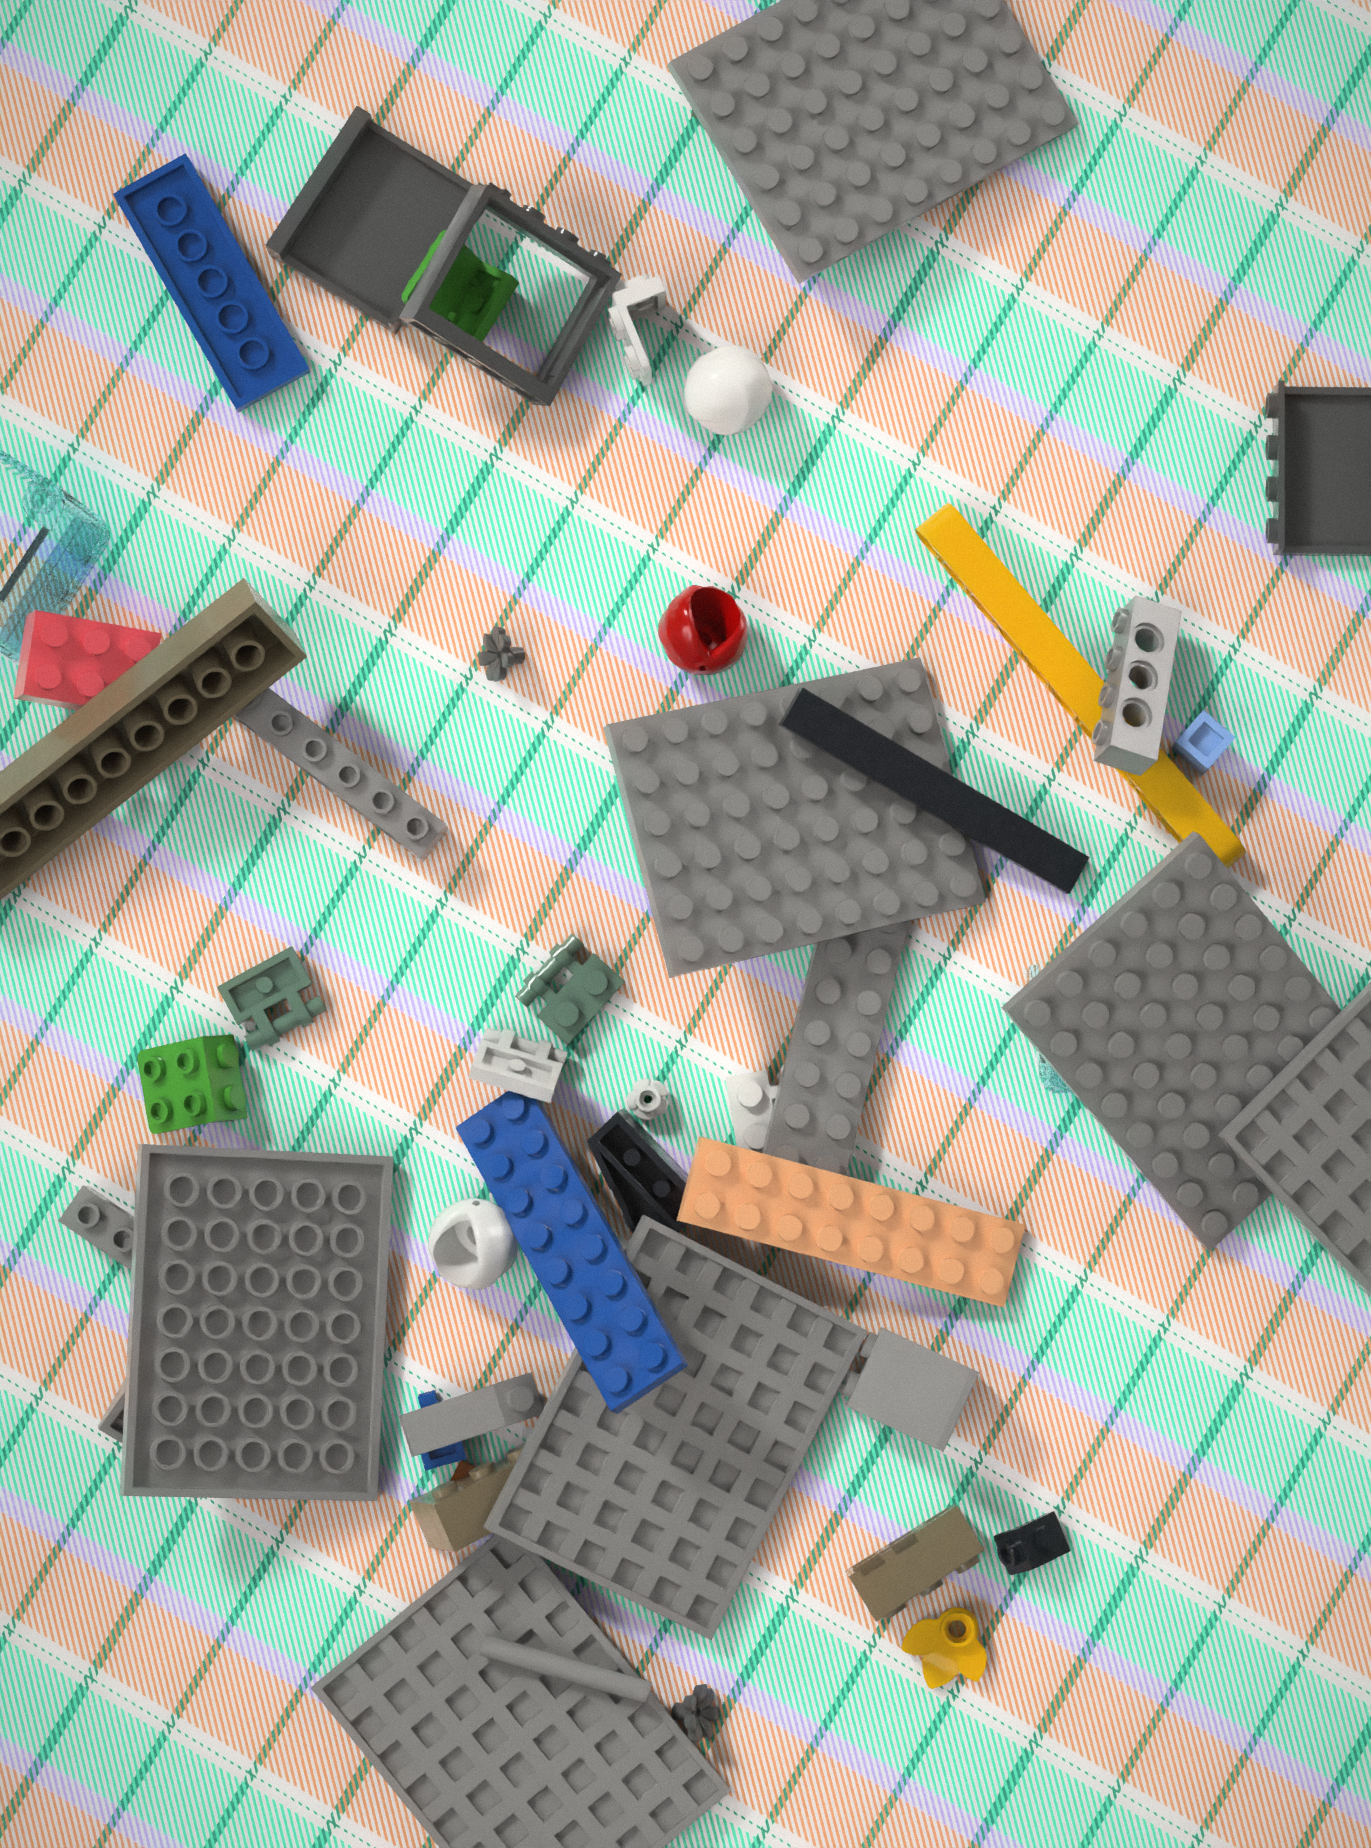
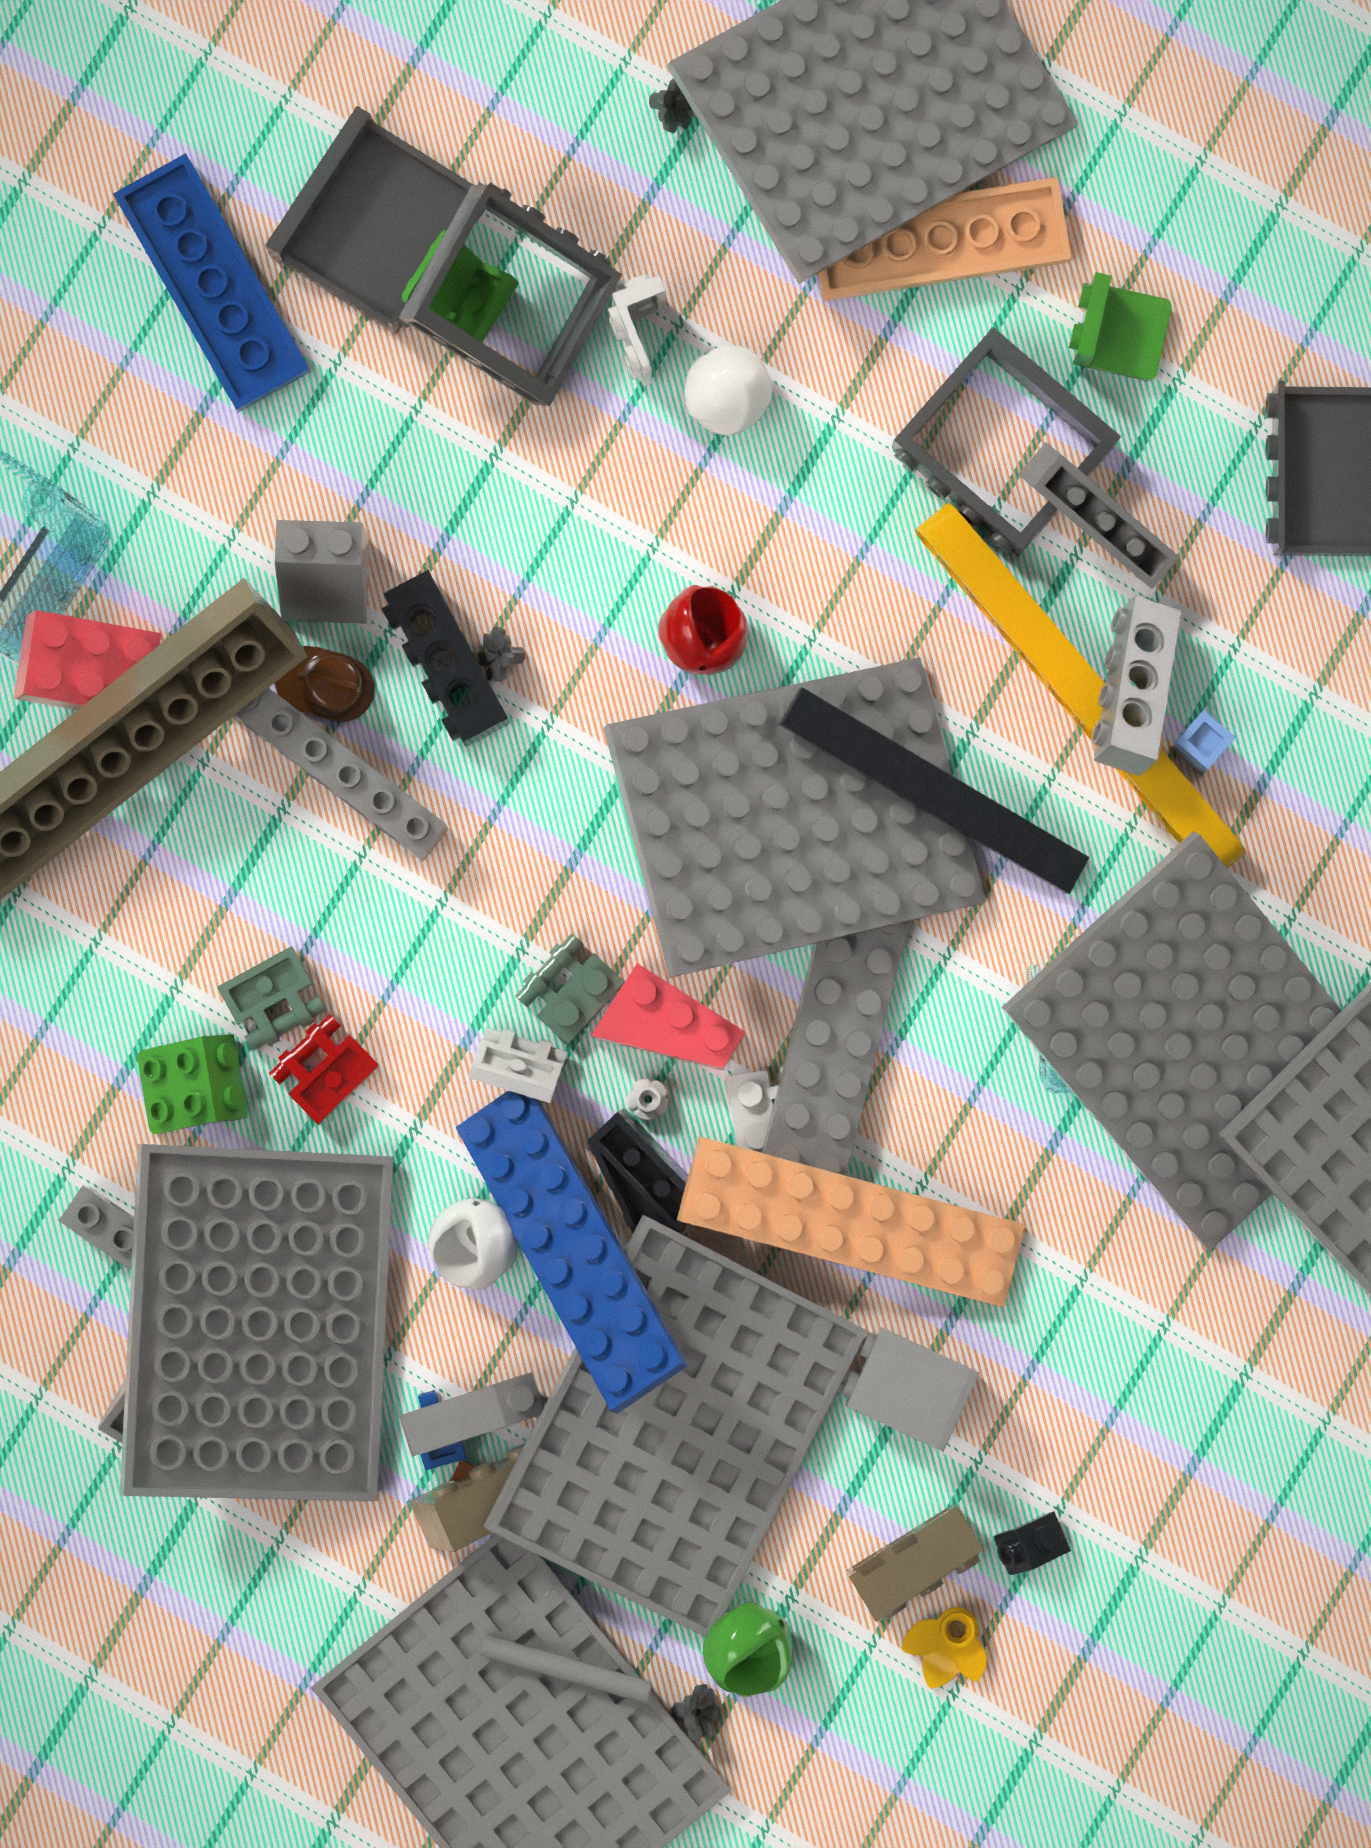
(322, 571): none -> light grey slope
(328, 685): none -> reddish brown piece
(332, 1078): none -> red plate
(420, 597): none -> black brick
(667, 1022): none -> coral wedge
(671, 106): none -> dark grey plant
(749, 1650): none -> bright green piece
(960, 240): none -> light nougat plate
(1045, 389): none -> dark grey window
(1098, 515): none -> light grey brick
(1120, 330): none -> bright green bracket

